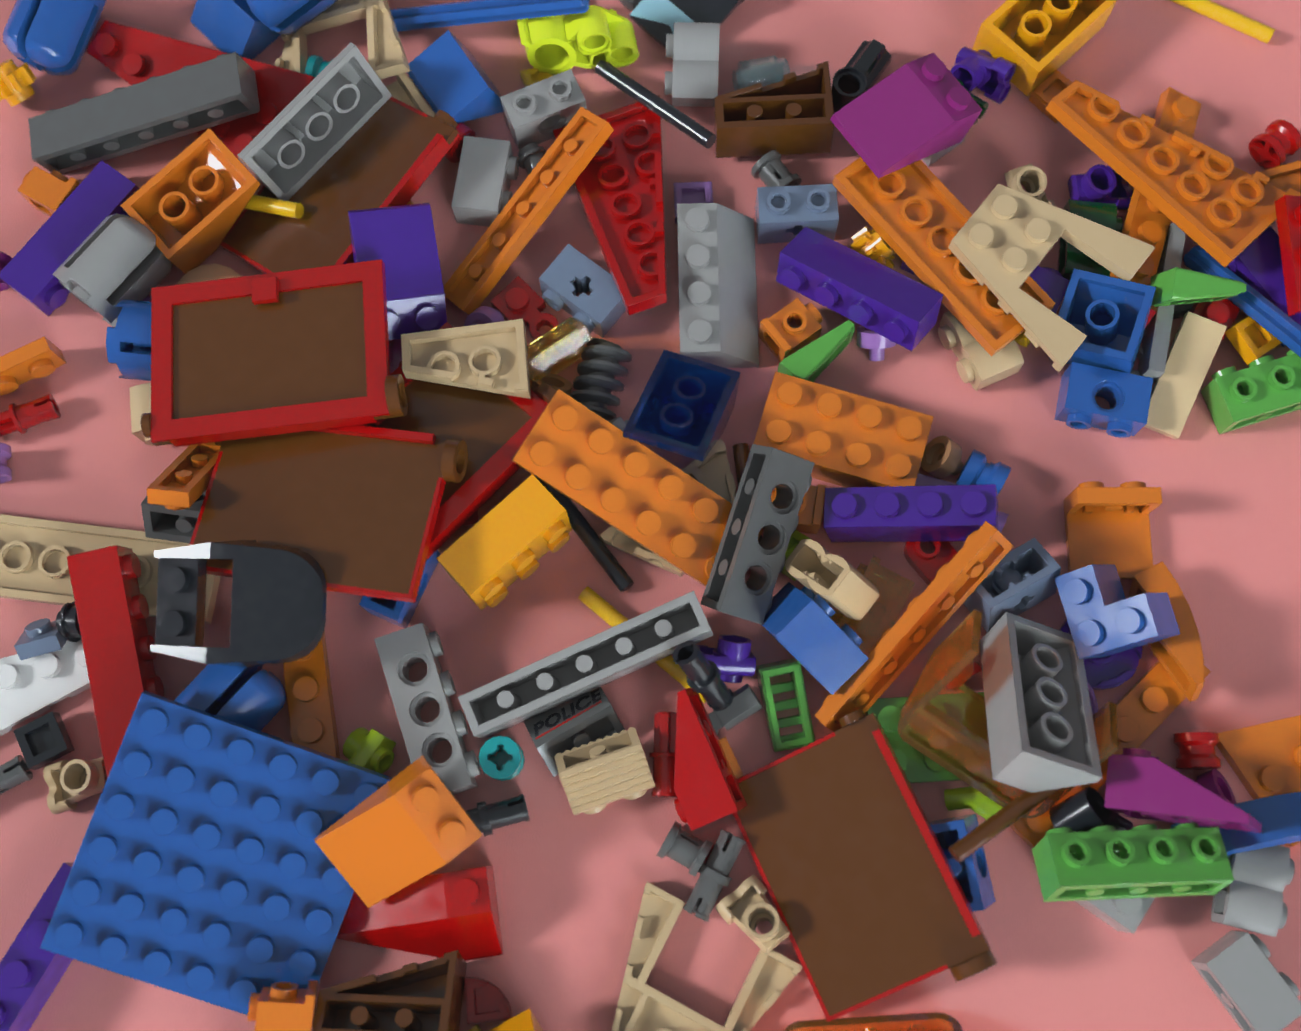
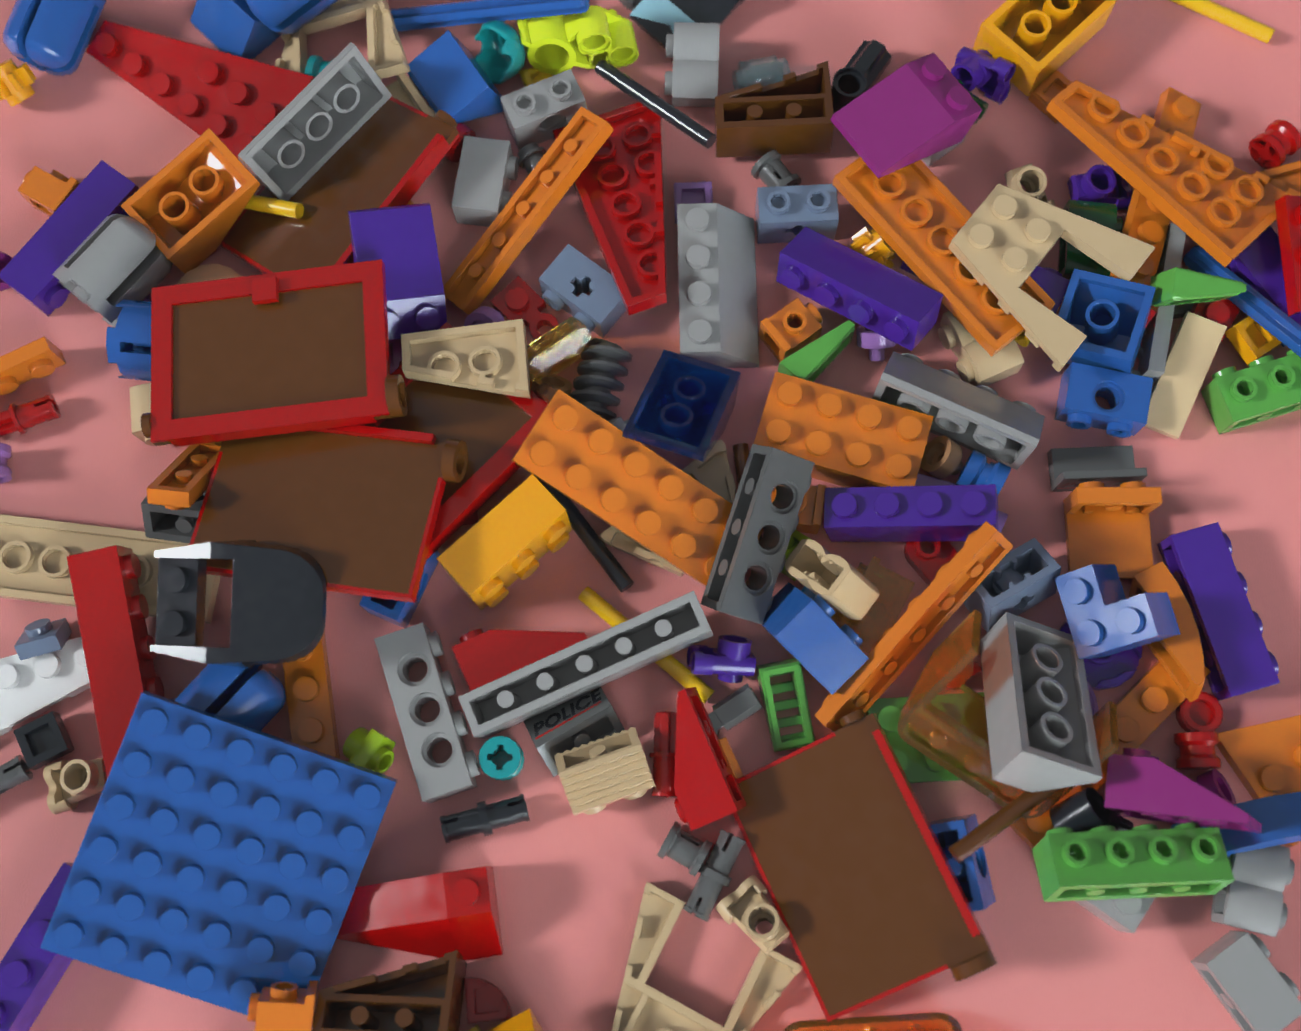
(68, 623): black plate -> none
(144, 114): dark grey brick -> none
(399, 834): orange slope -> none
(500, 652): none -> red slope
(501, 51): none -> teal hair
(703, 676): black pin -> none
(962, 411): none -> light grey slope
(970, 799): lime arm -> none
(1104, 464): none -> dark grey panel
(1201, 714): none -> red tile
(1223, 615): none -> dark purple brick

